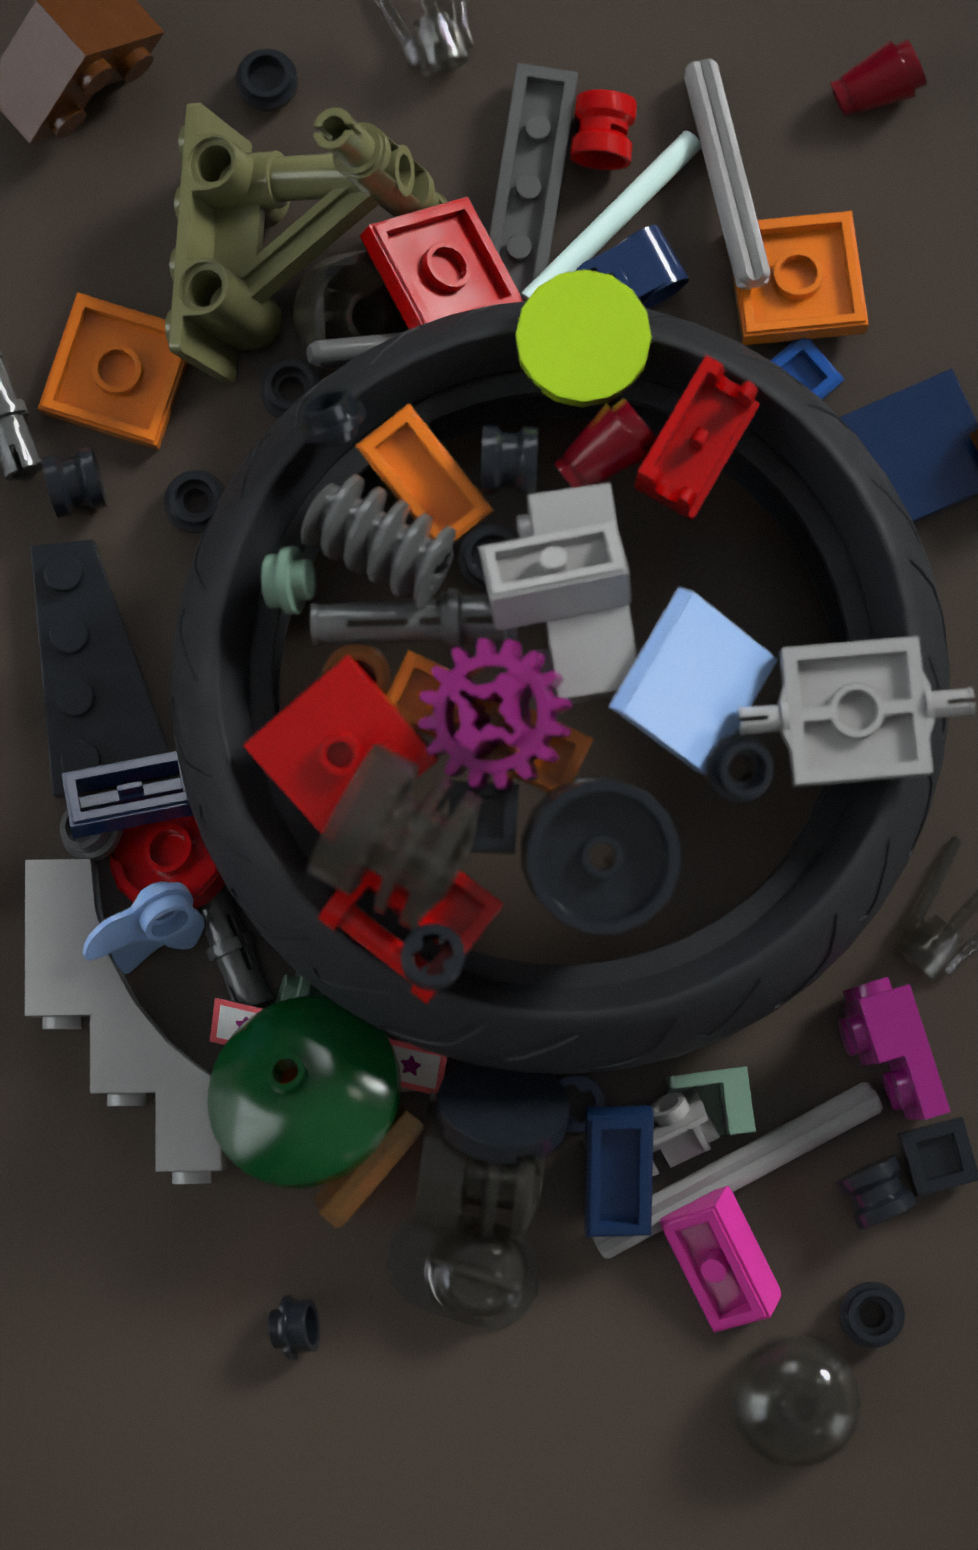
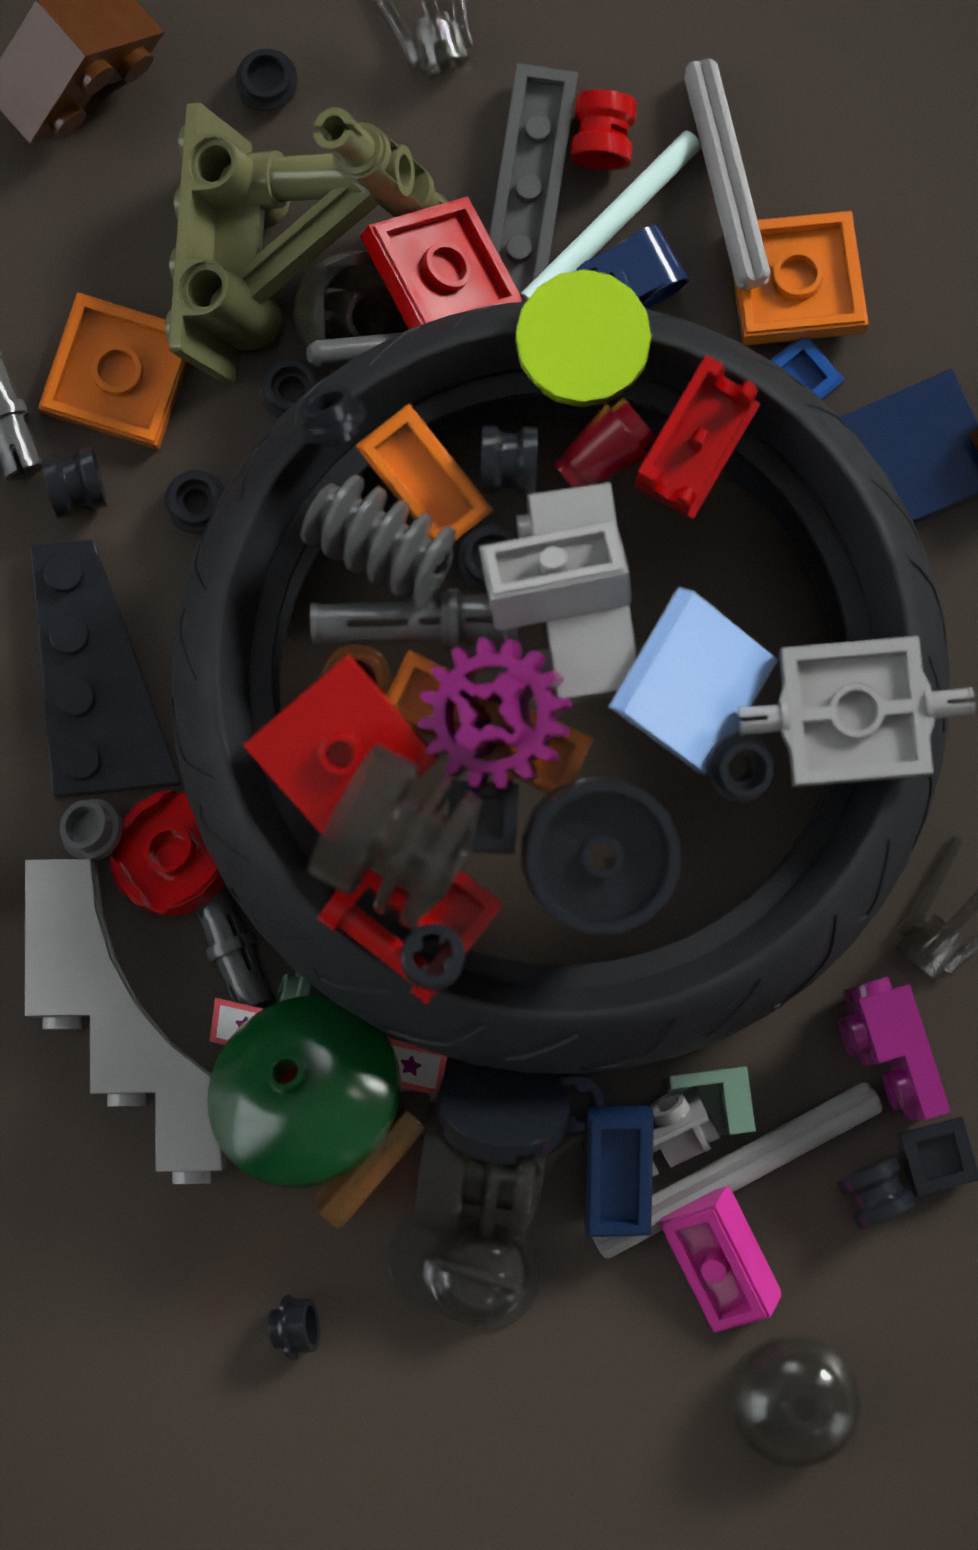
(131, 802): dark blue tile -> none
(155, 919): light blue plate -> none
(288, 580): sand green plate -> none
(880, 79): dark red cone -> none
(892, 1314): black plate -> none

